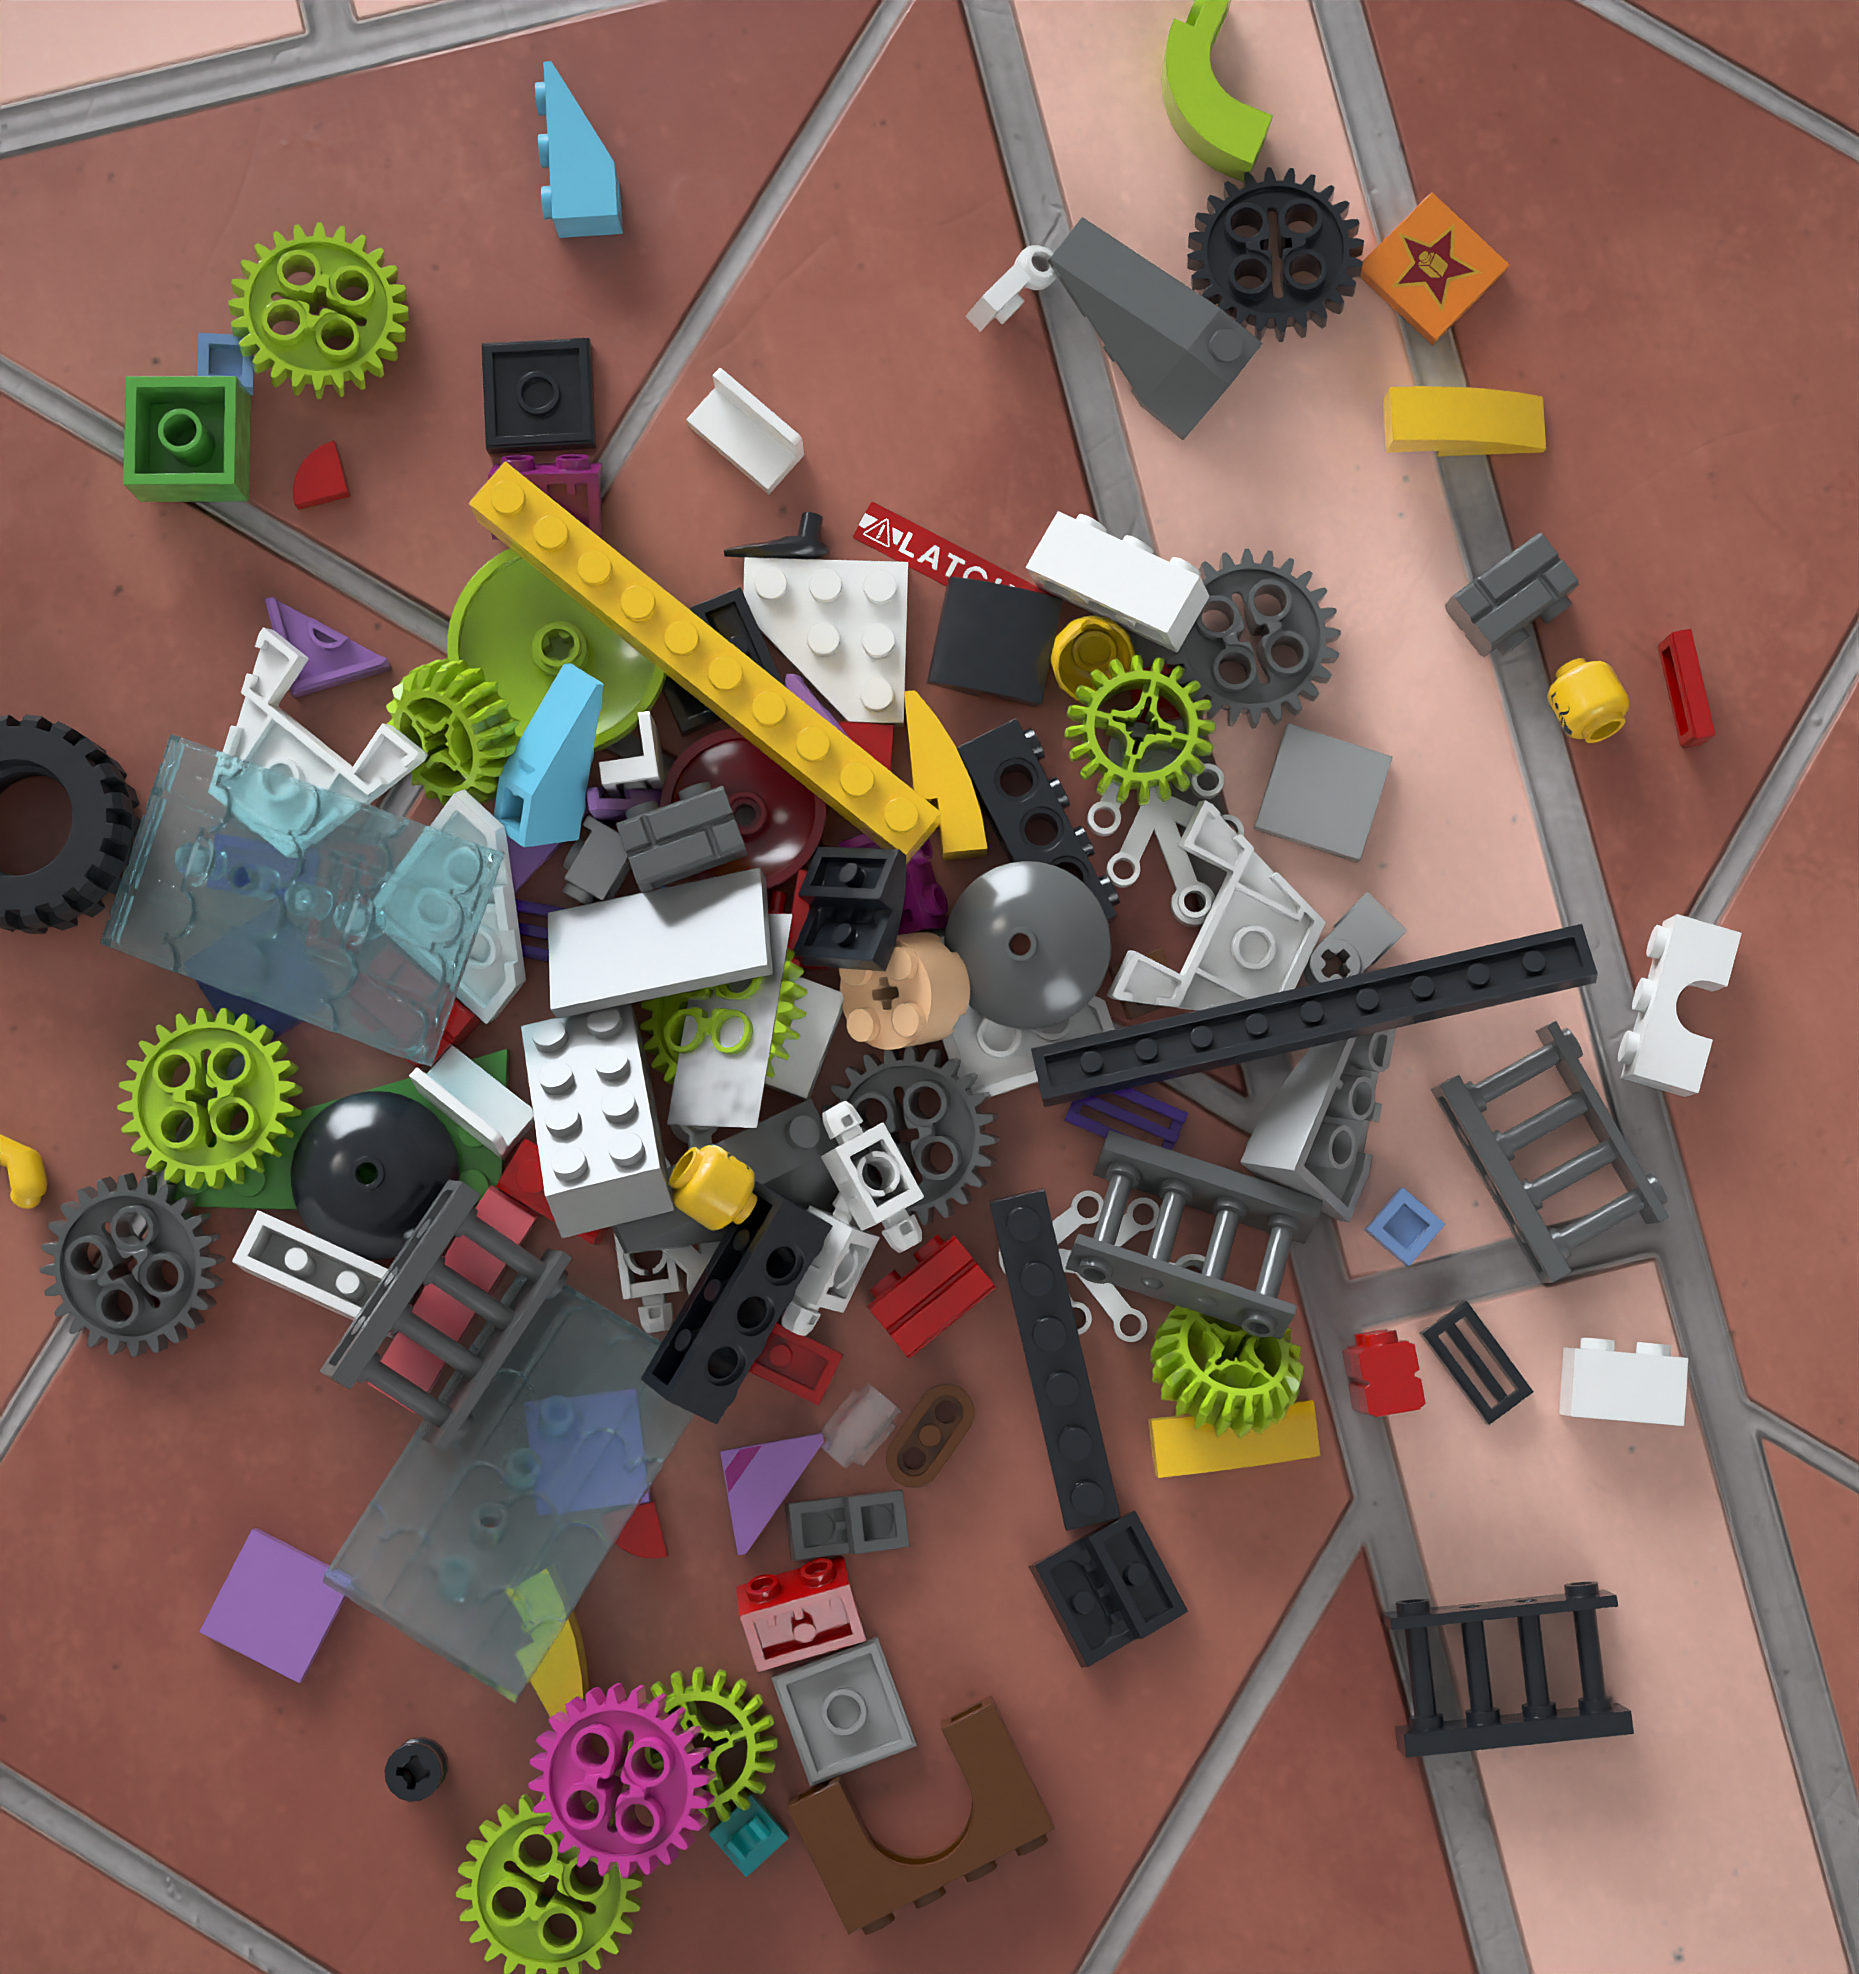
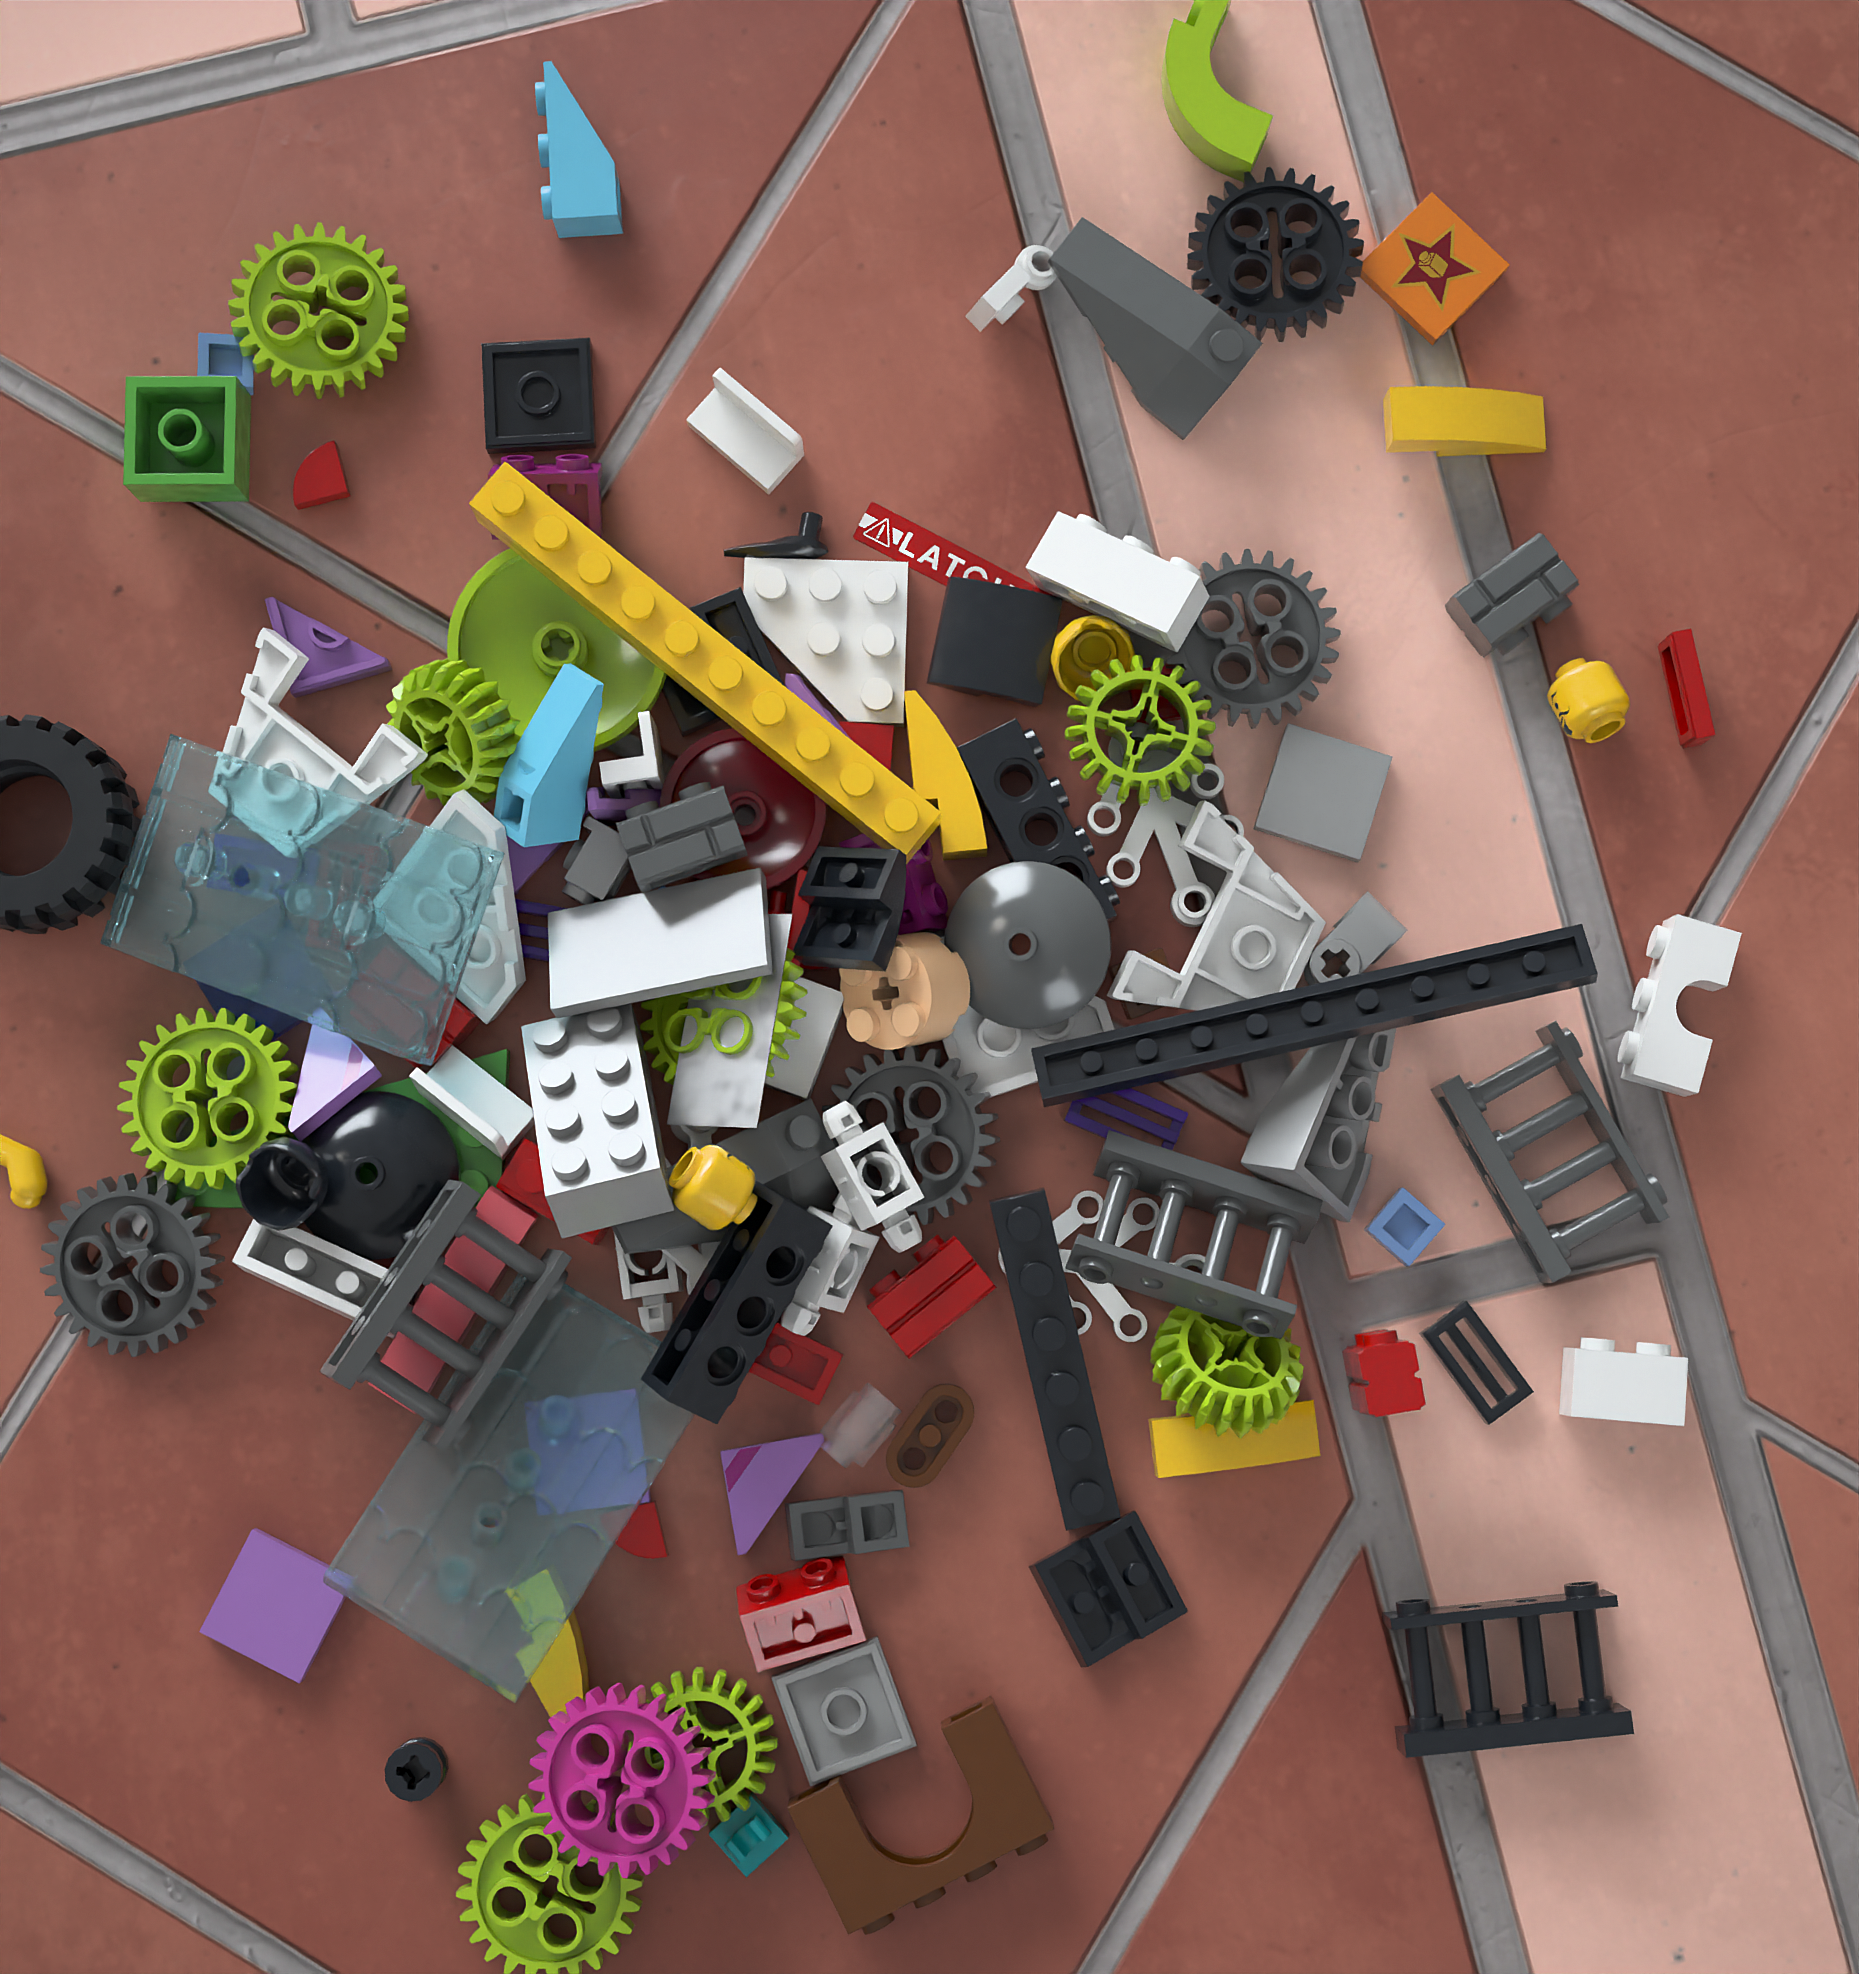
(282, 1183): none -> black hair
(329, 1079): none -> tile

